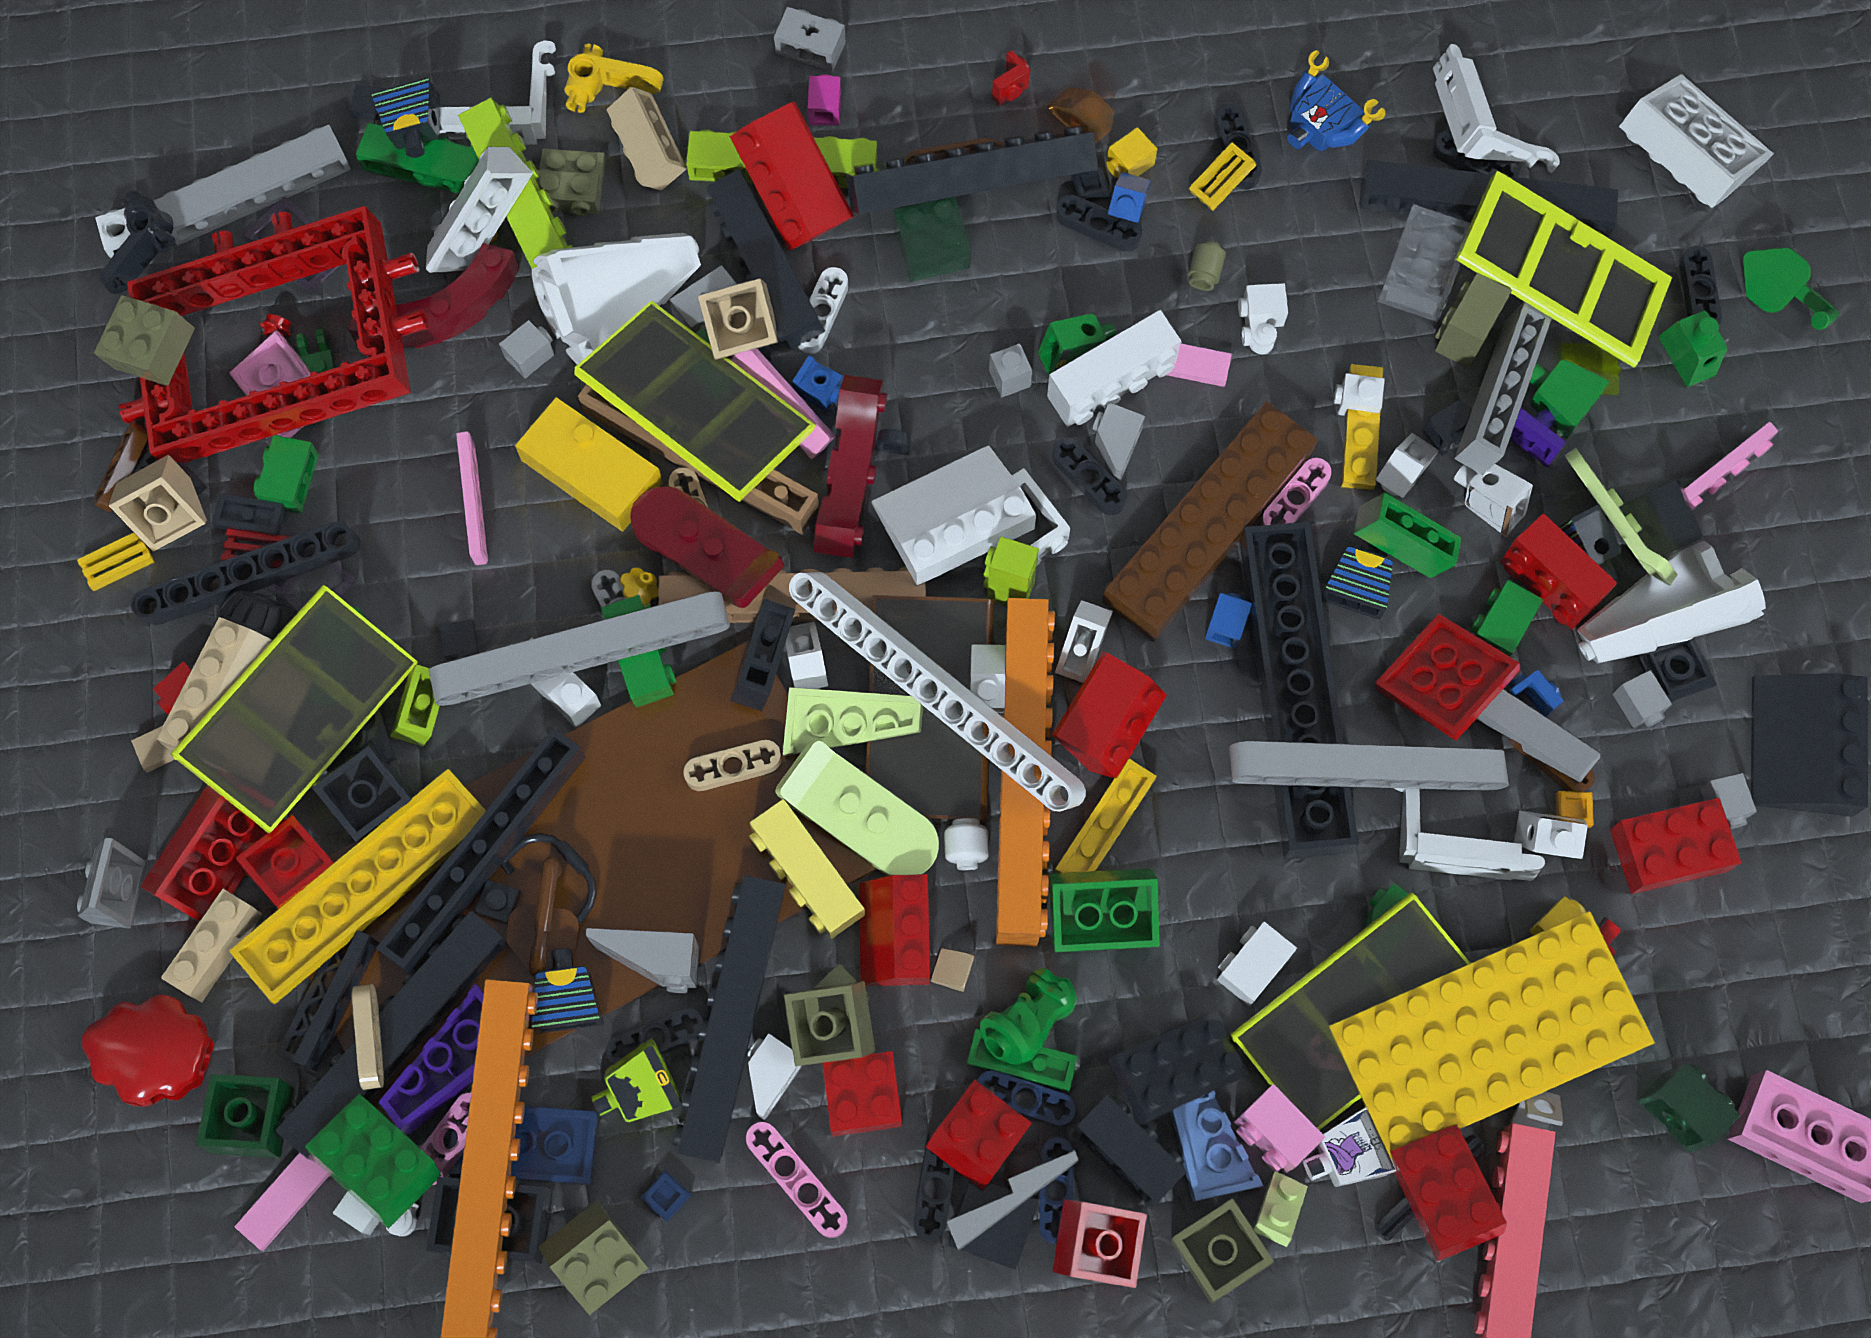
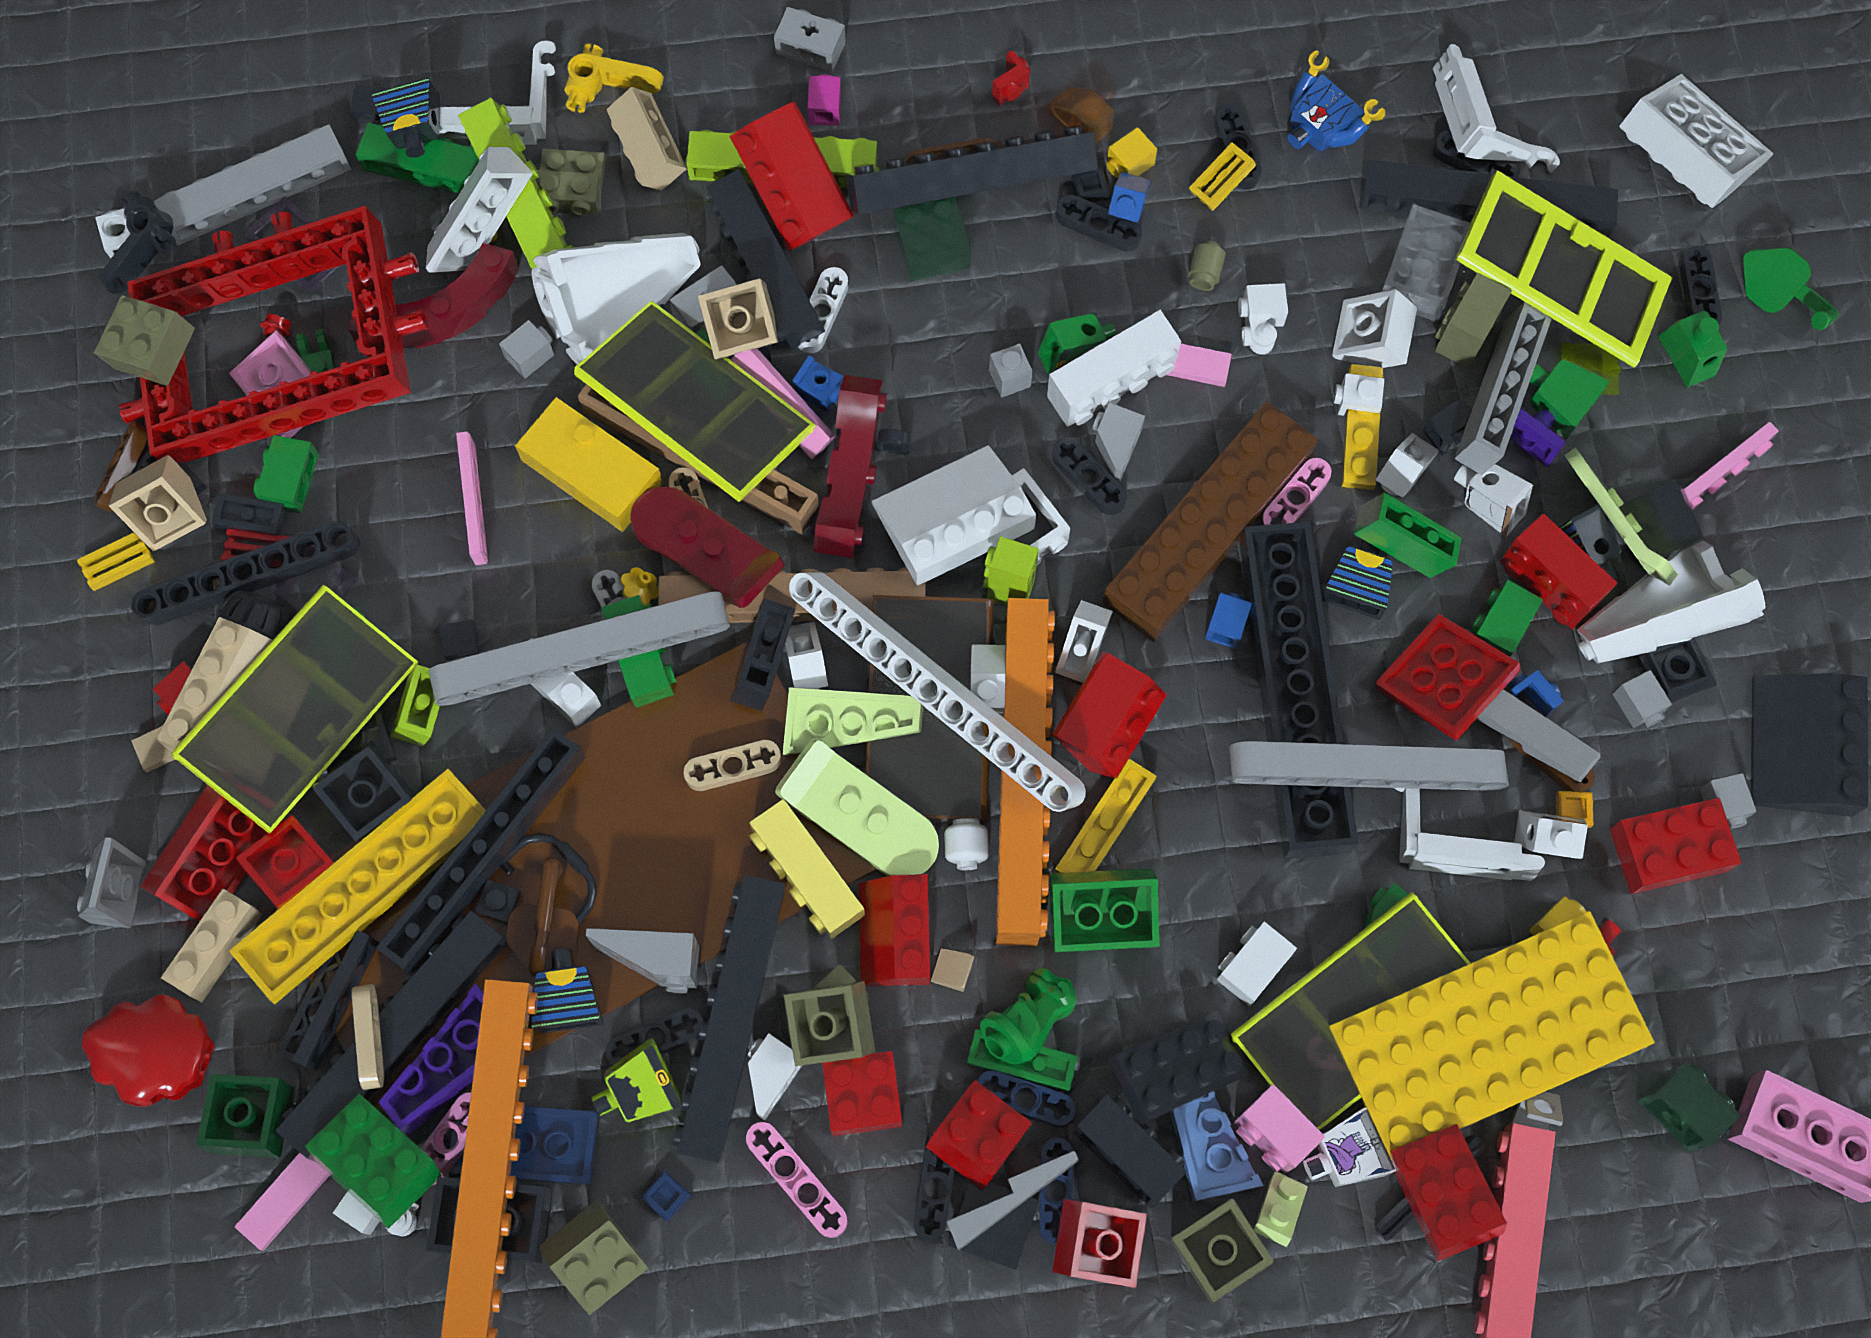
(1375, 329): none -> white slope

